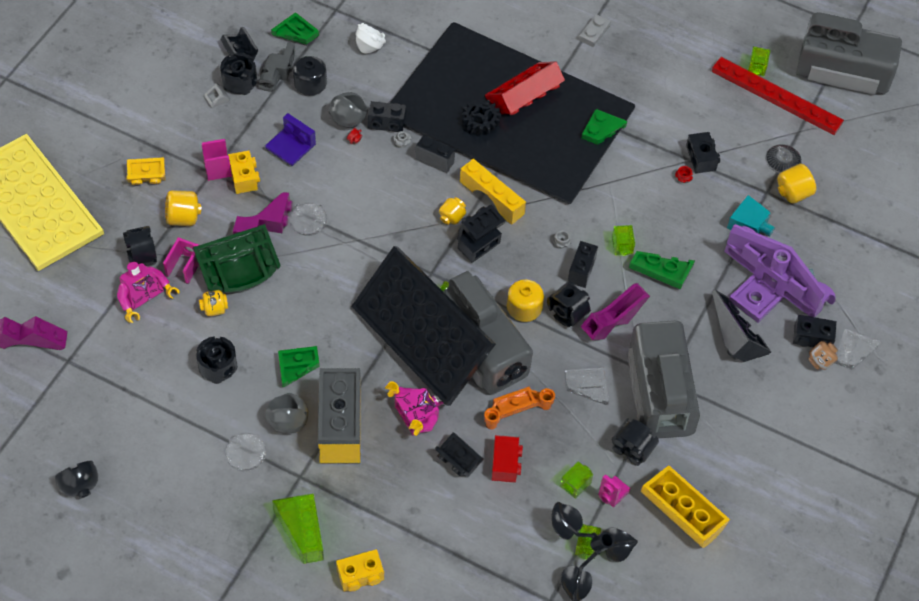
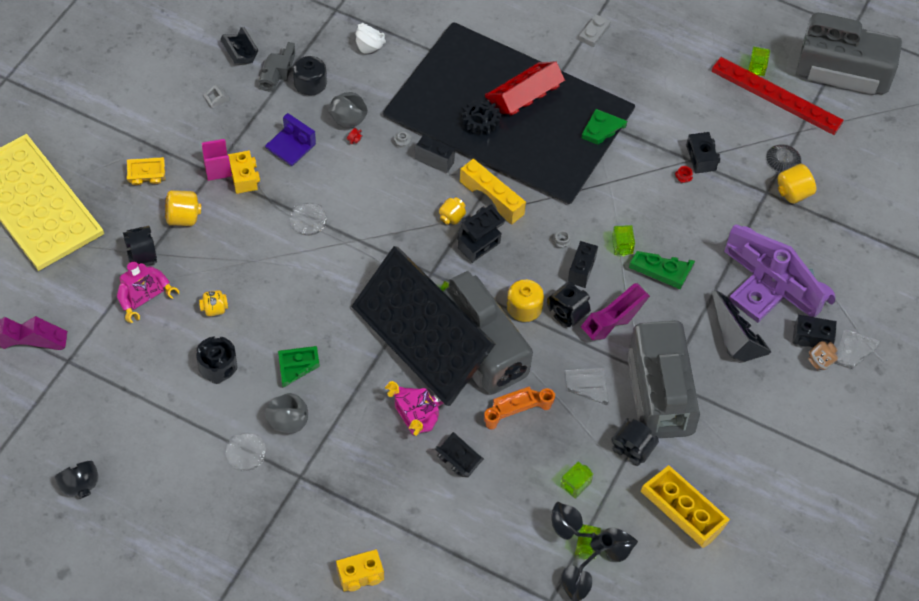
(173, 256): dark pink piece -> none
(238, 73): black brick -> none
(238, 260): dark green slope -> none
(273, 216): magenta arch -> none
(296, 29): green wing -> none
(301, 524): clear neon green wedge -> none
(339, 415): dark grey piece -> none
(386, 116): black bracket -> none
(505, 459): red piece -> none
(612, 490): dark pink bracket -> none
(752, 215): teal torso -> none

